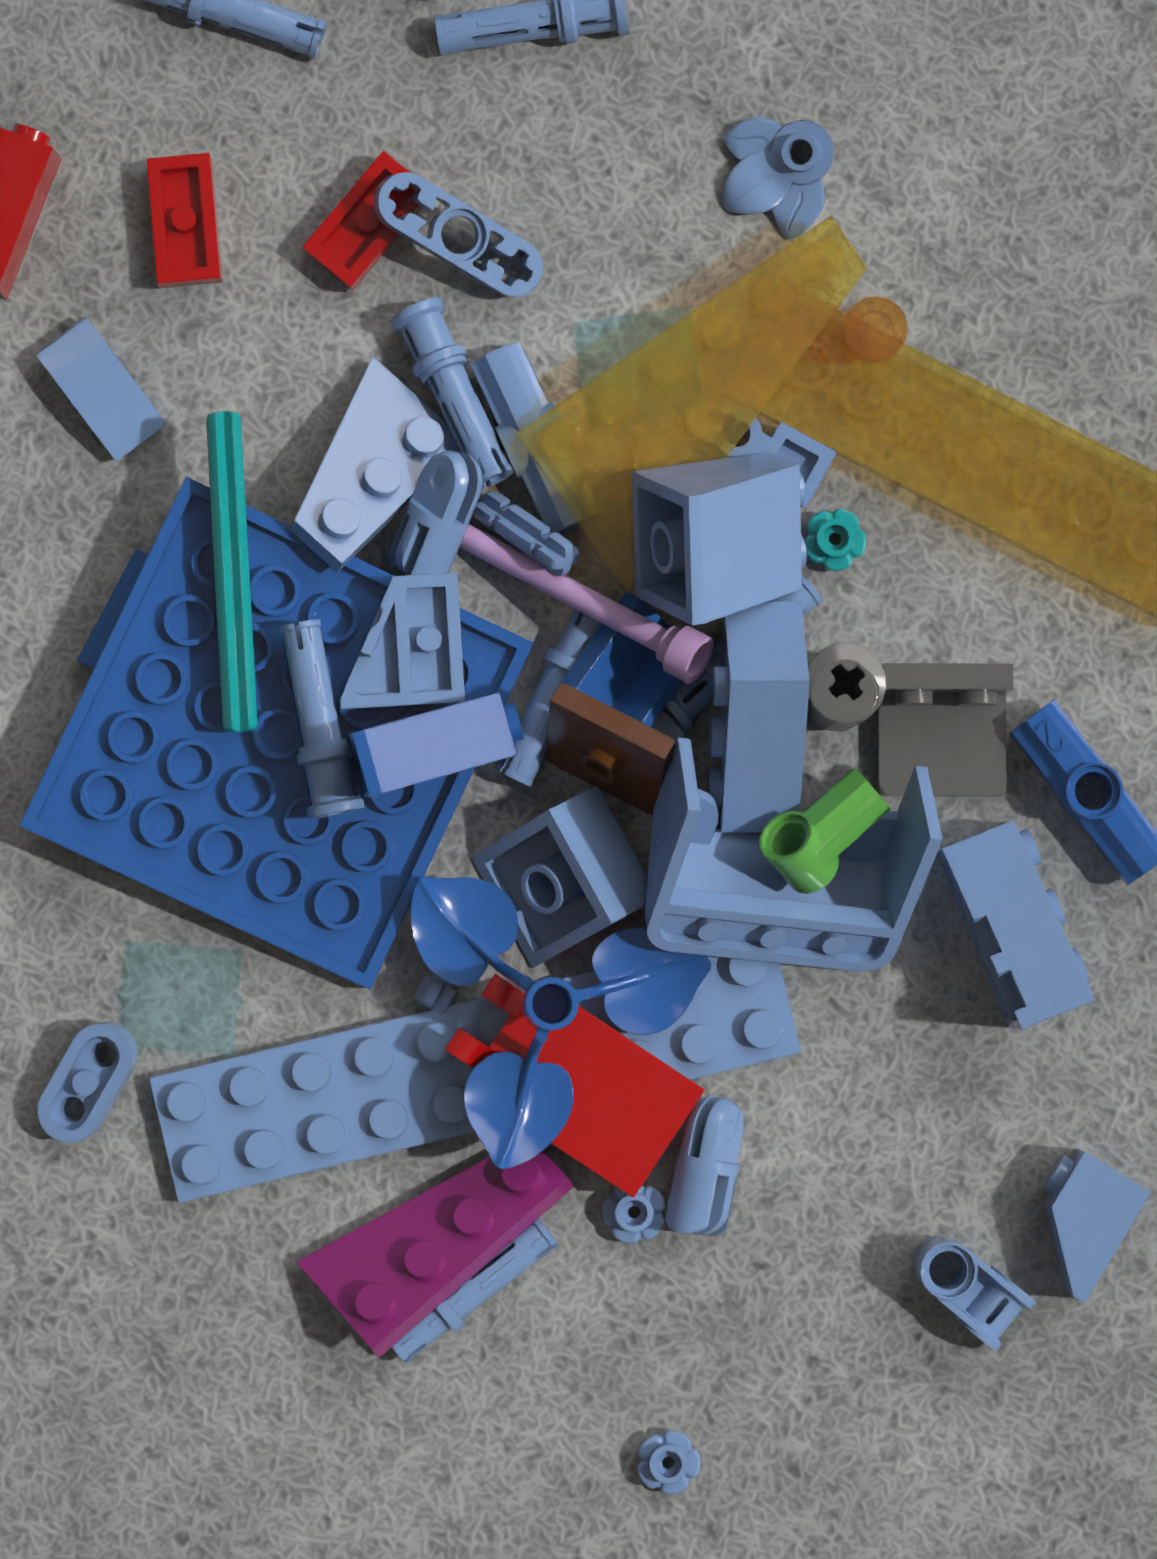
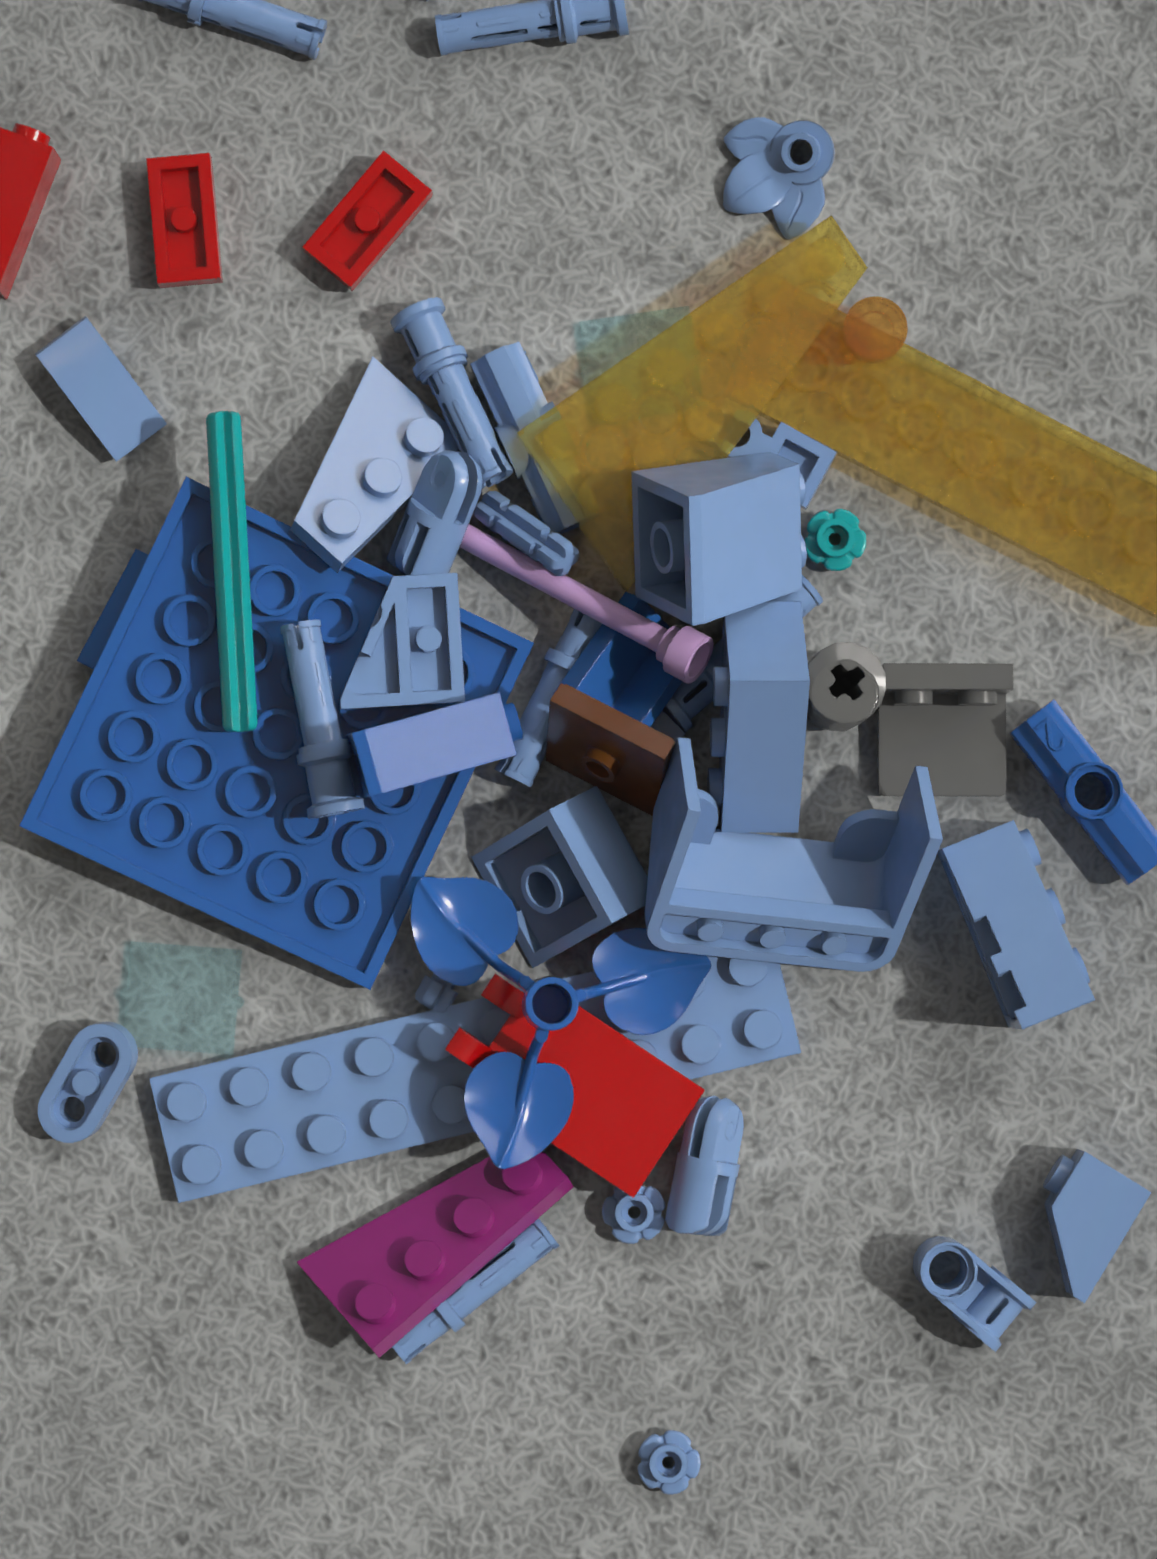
(506, 245): medium blue beam -> none
(808, 843): bright green piece -> none

